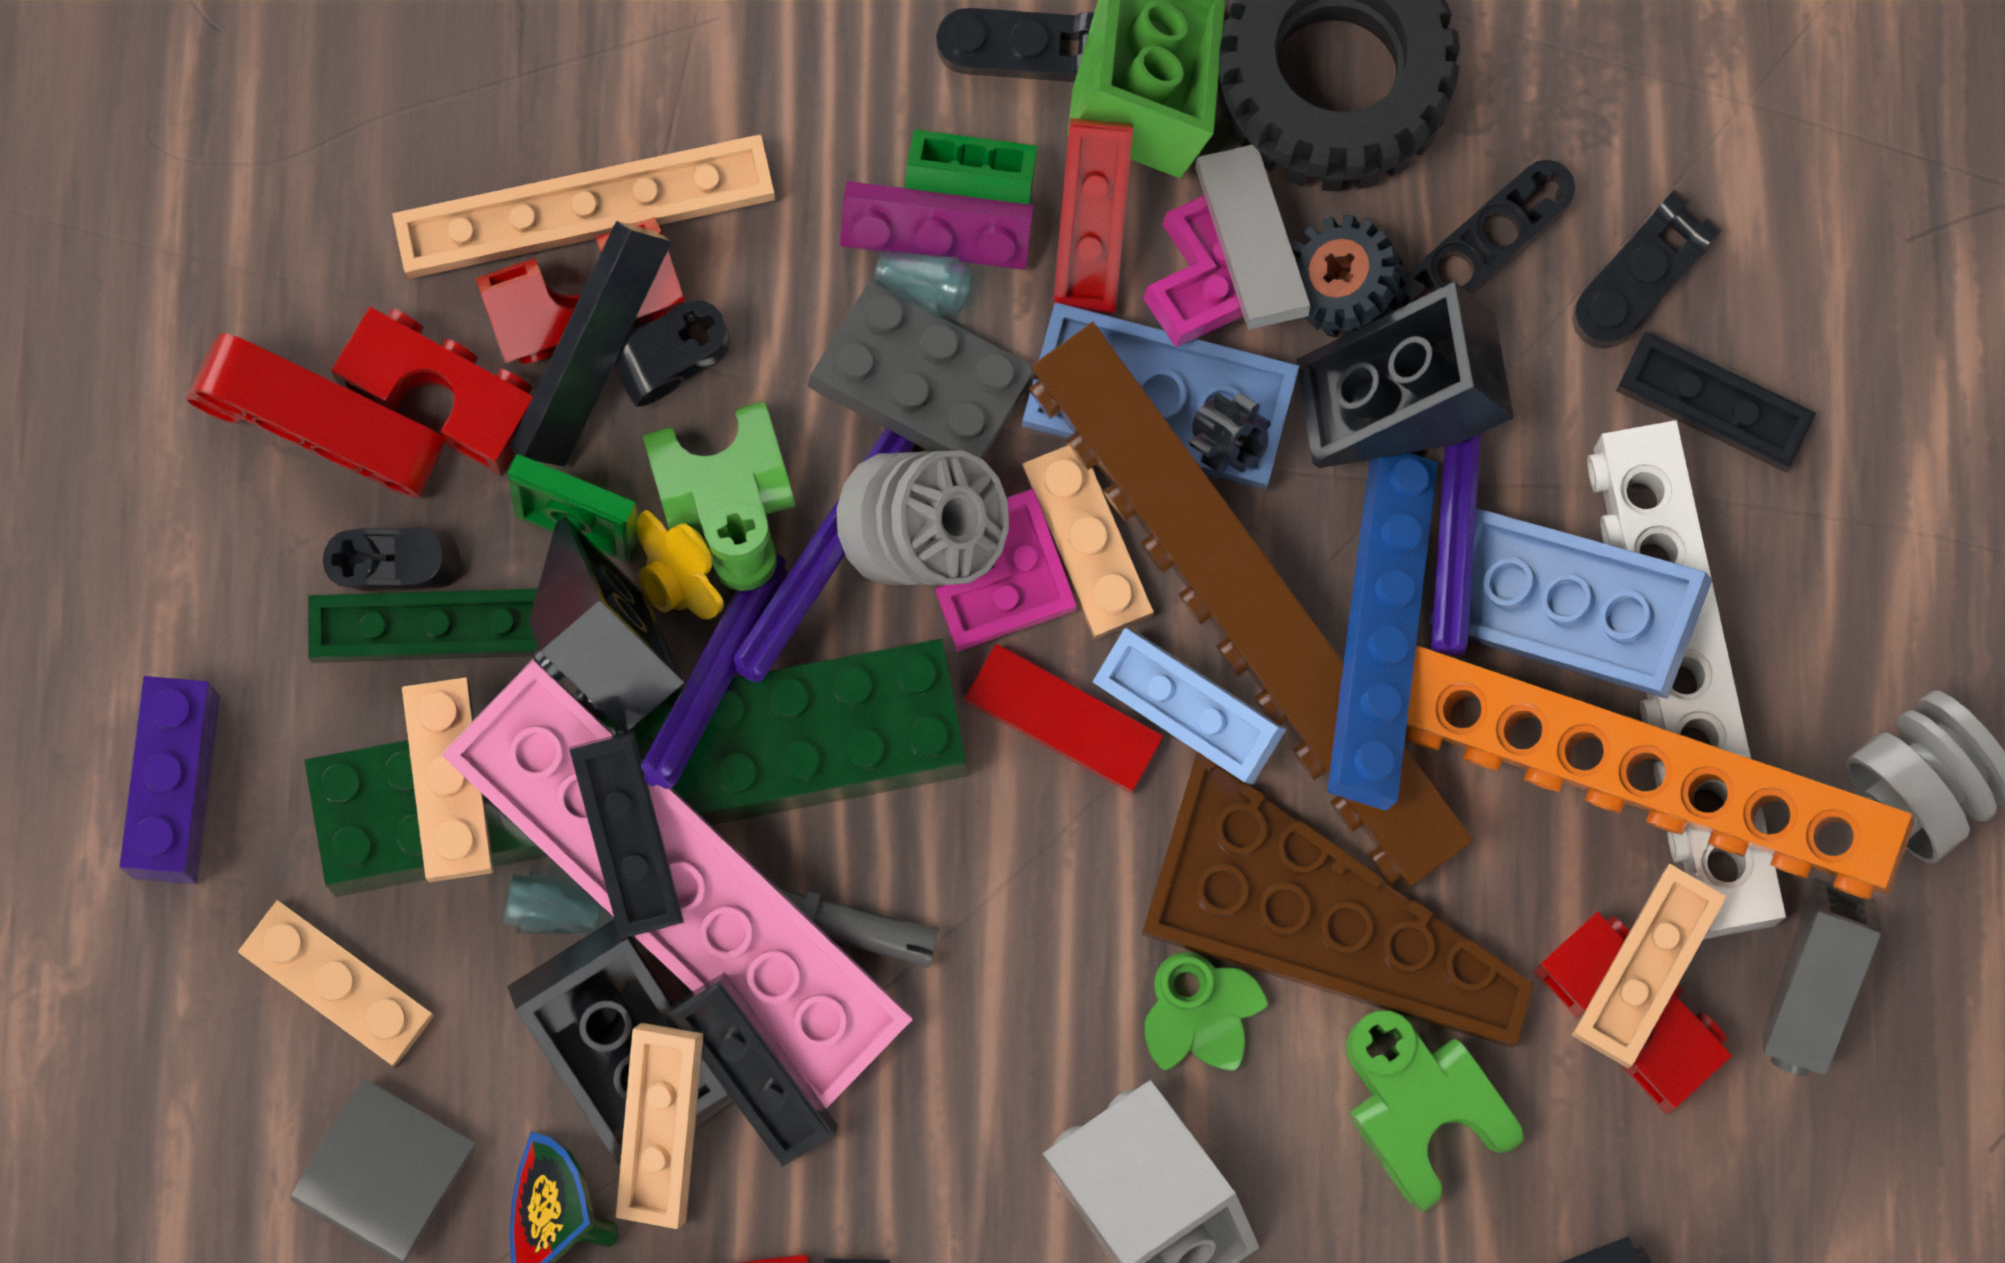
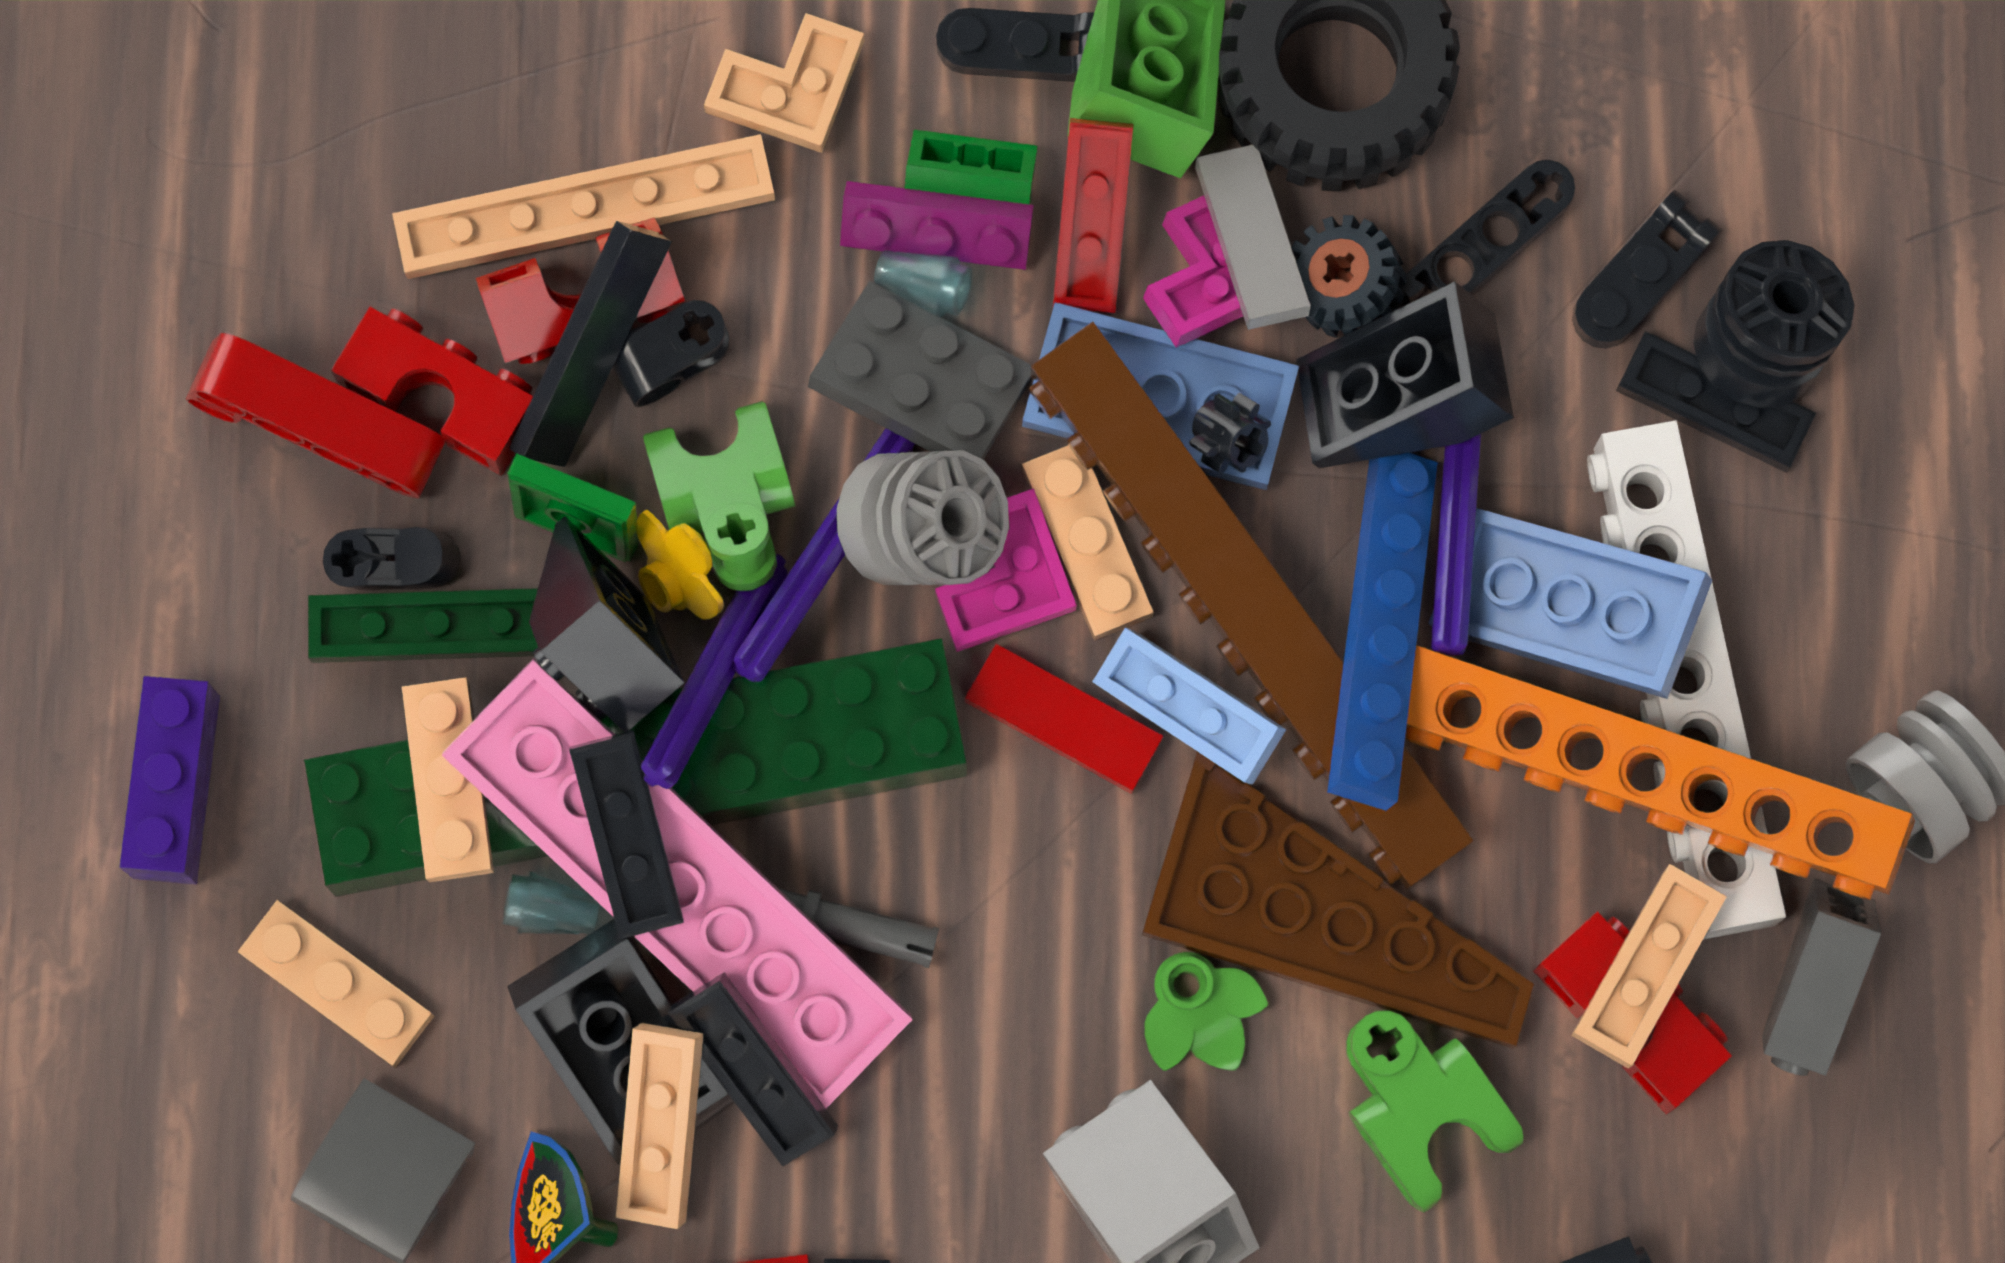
(795, 100): none -> light nougat plate
(1773, 323): none -> black wheel

